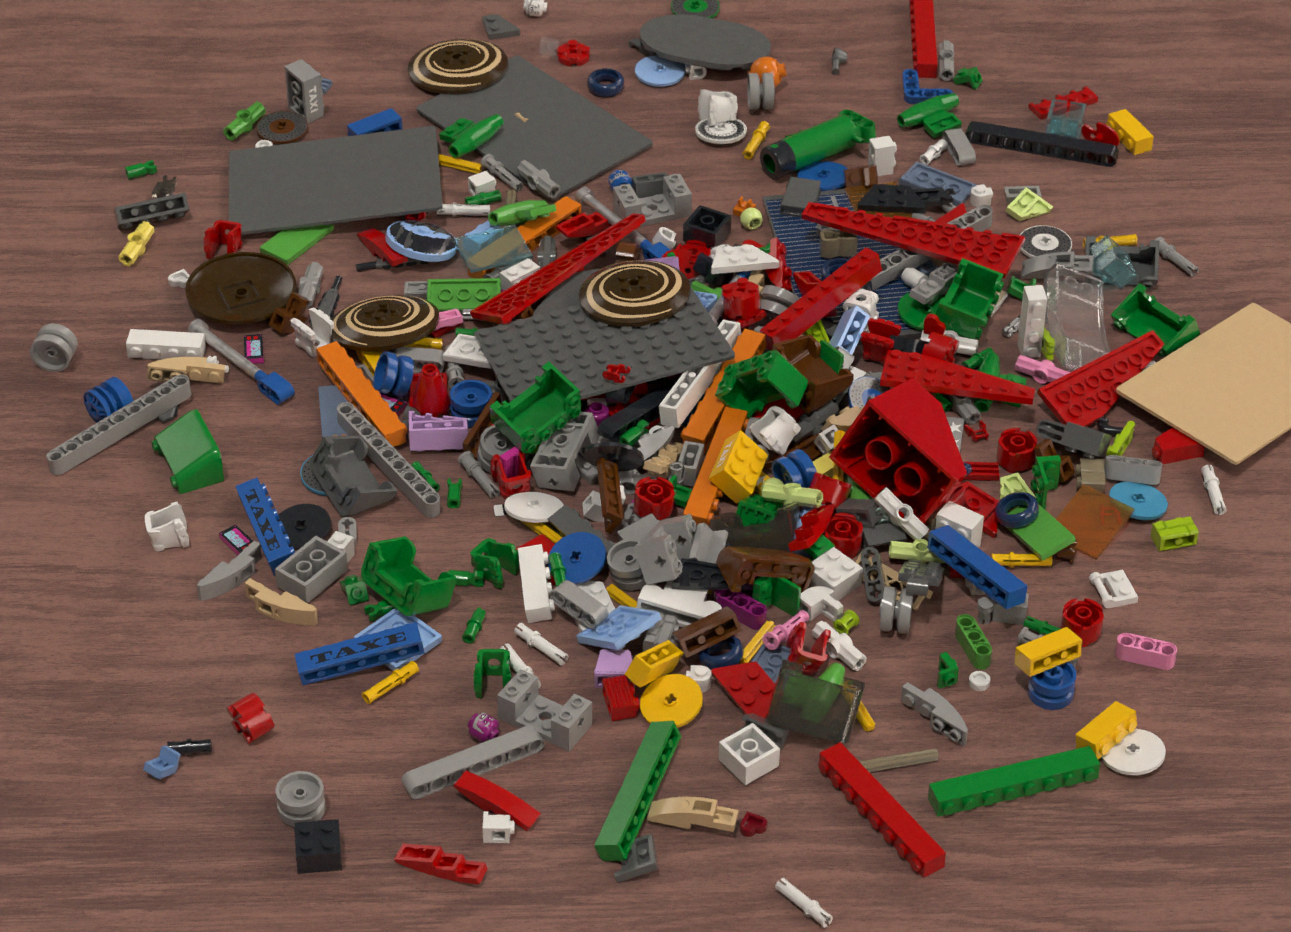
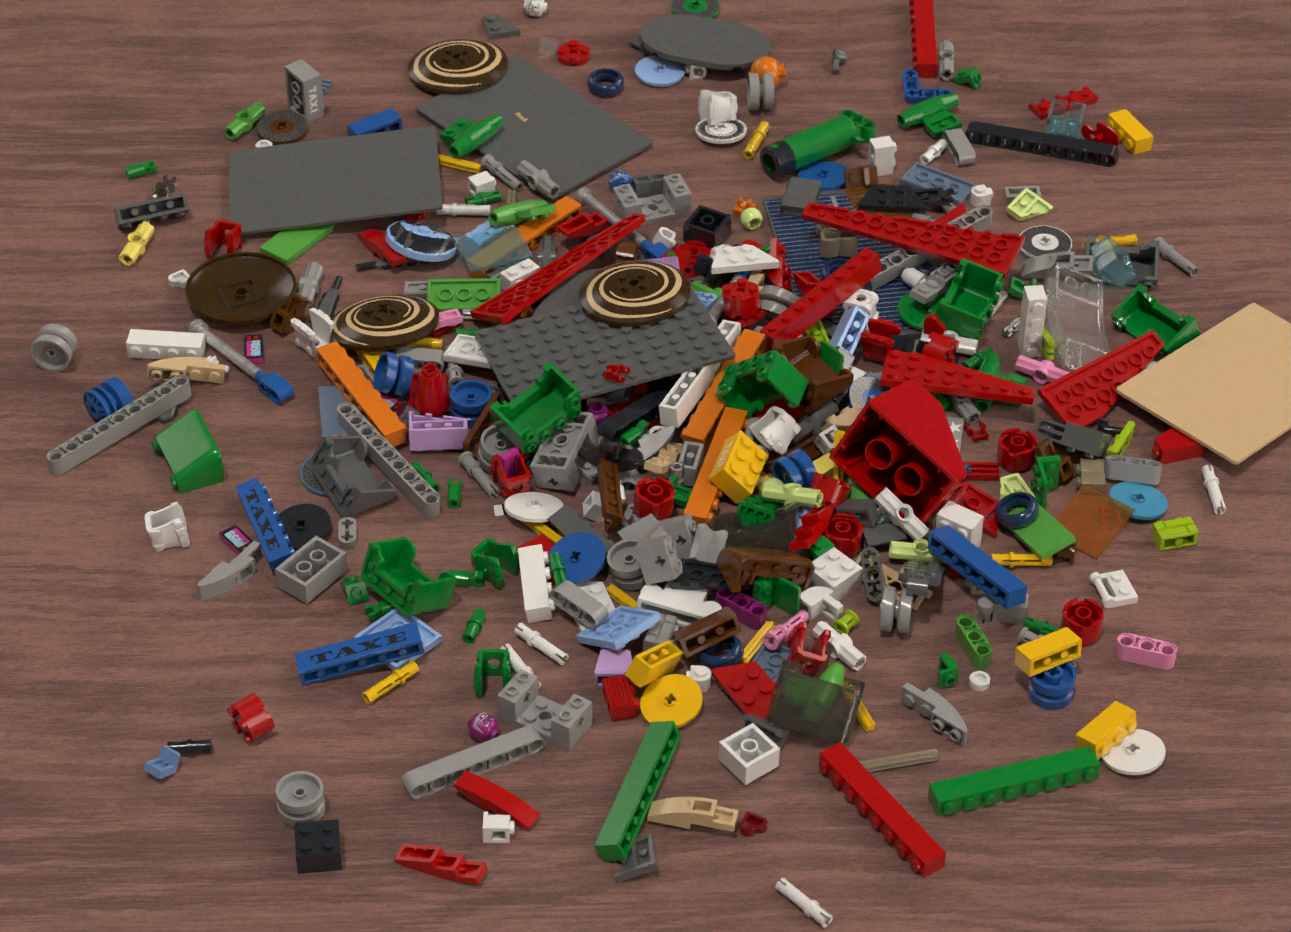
(283, 608): tan slope -> none
(344, 543): white brick -> none

